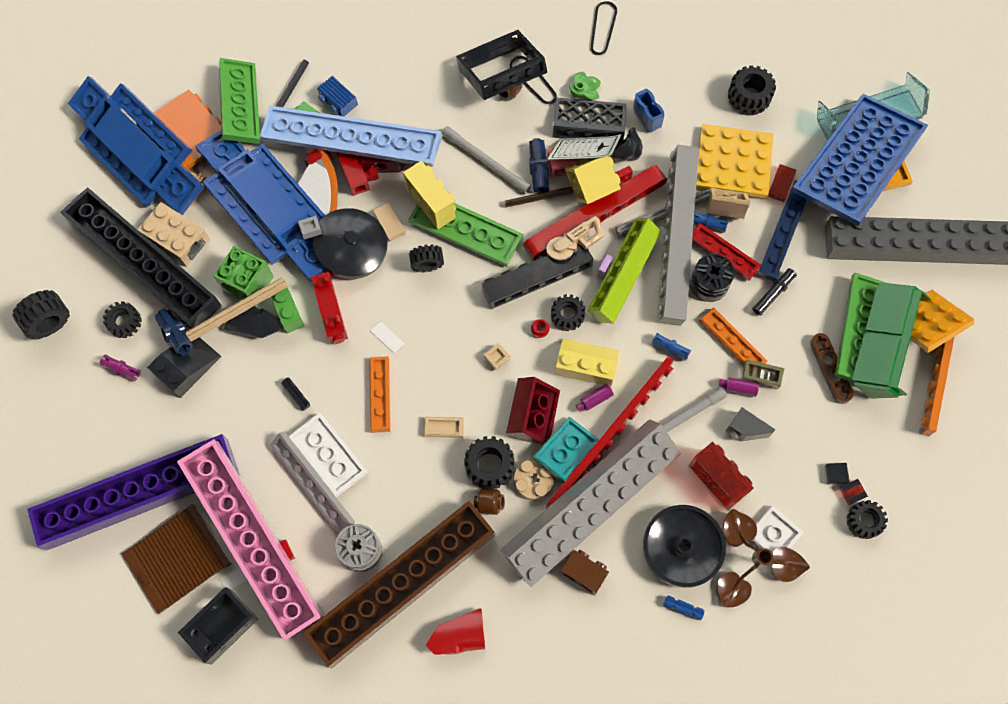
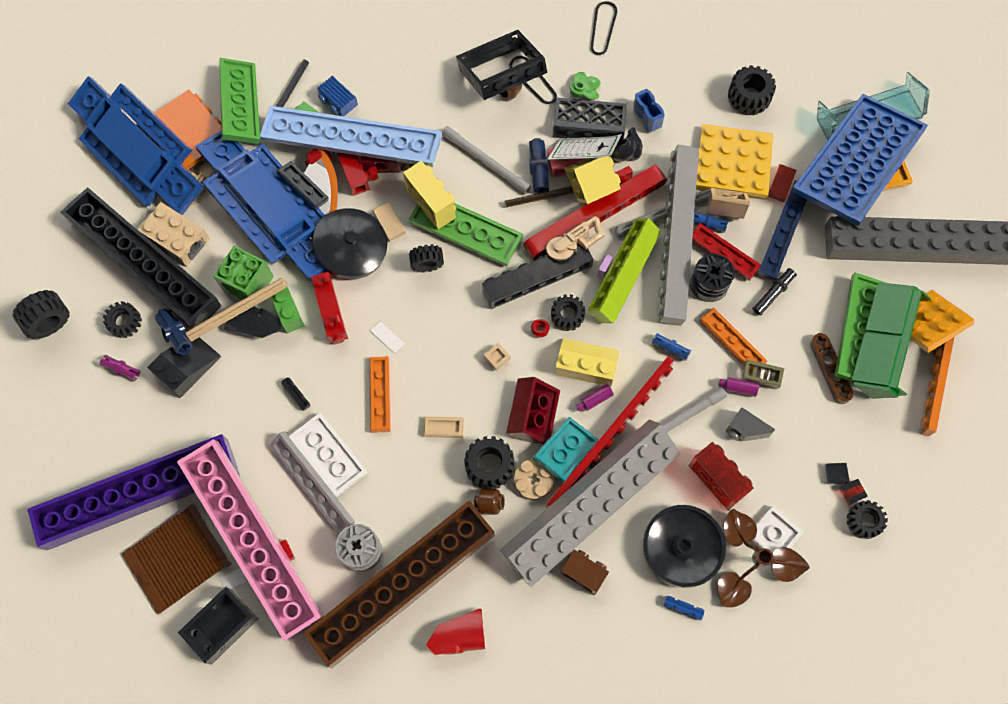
(302, 185): none -> black tile
(310, 227): light grey plate -> none

